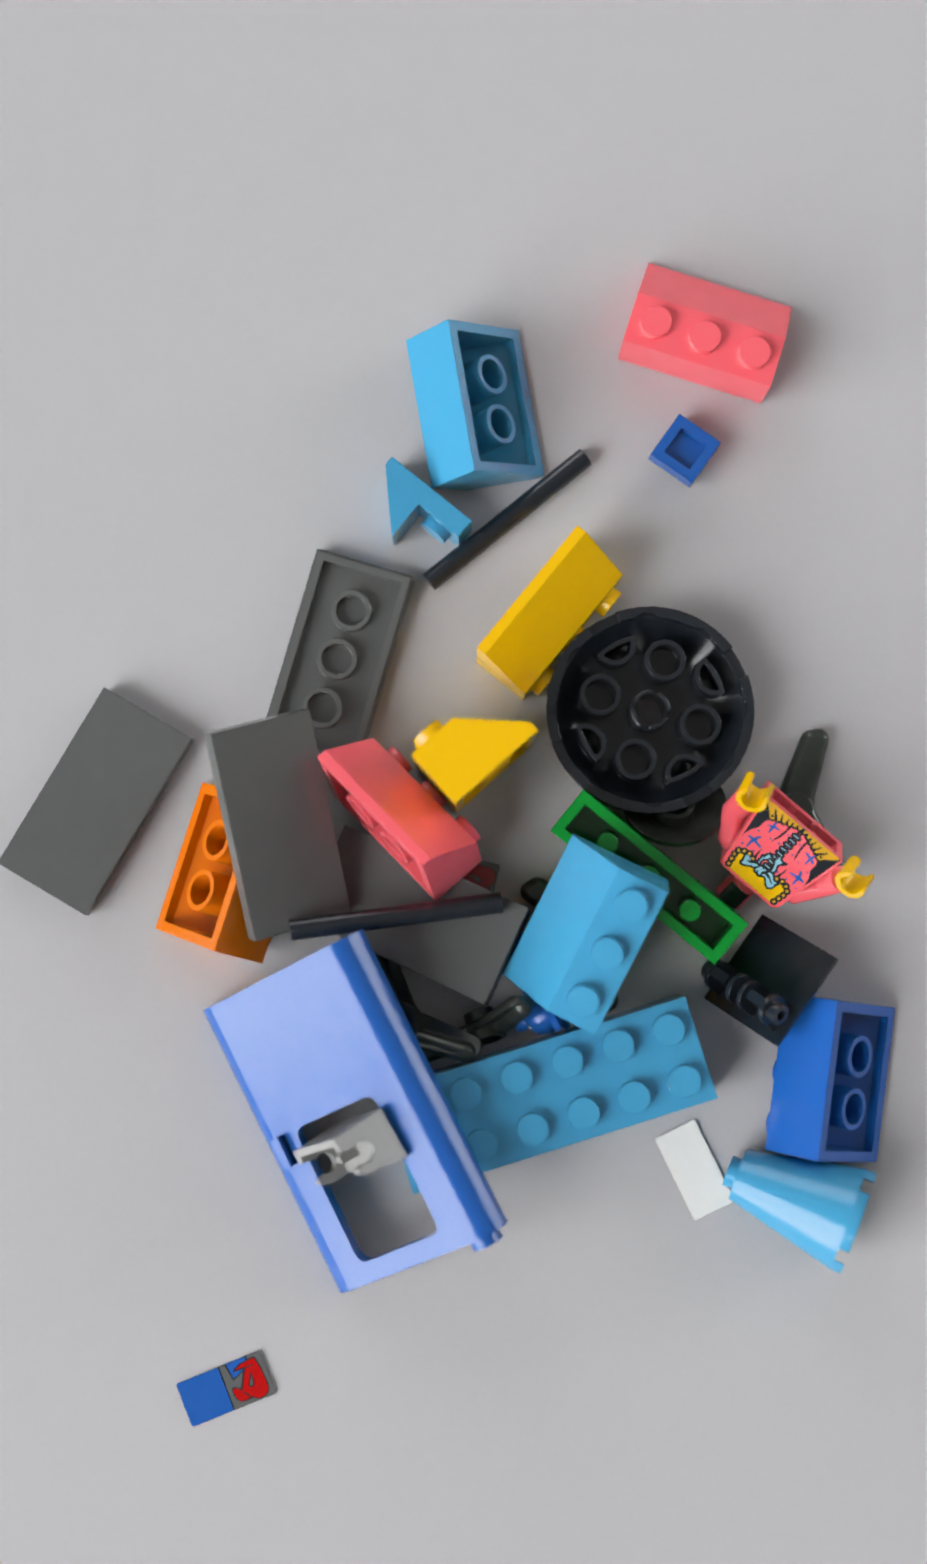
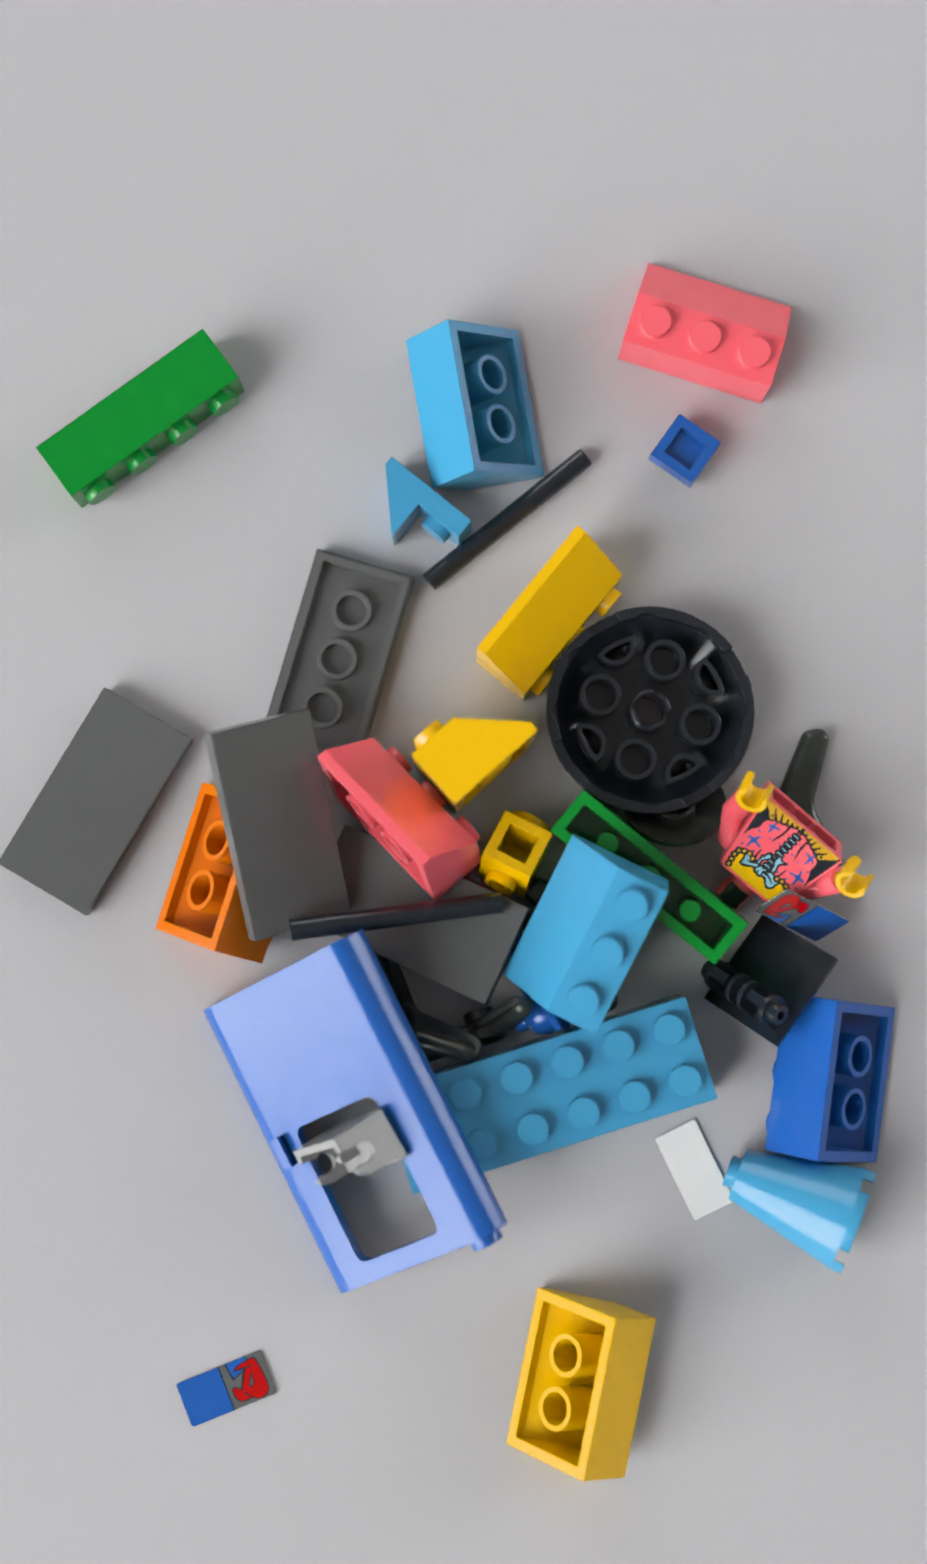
(142, 419): none -> green brick
(515, 853): none -> yellow brick
(581, 1384): none -> yellow slope
(801, 915): none -> sticker

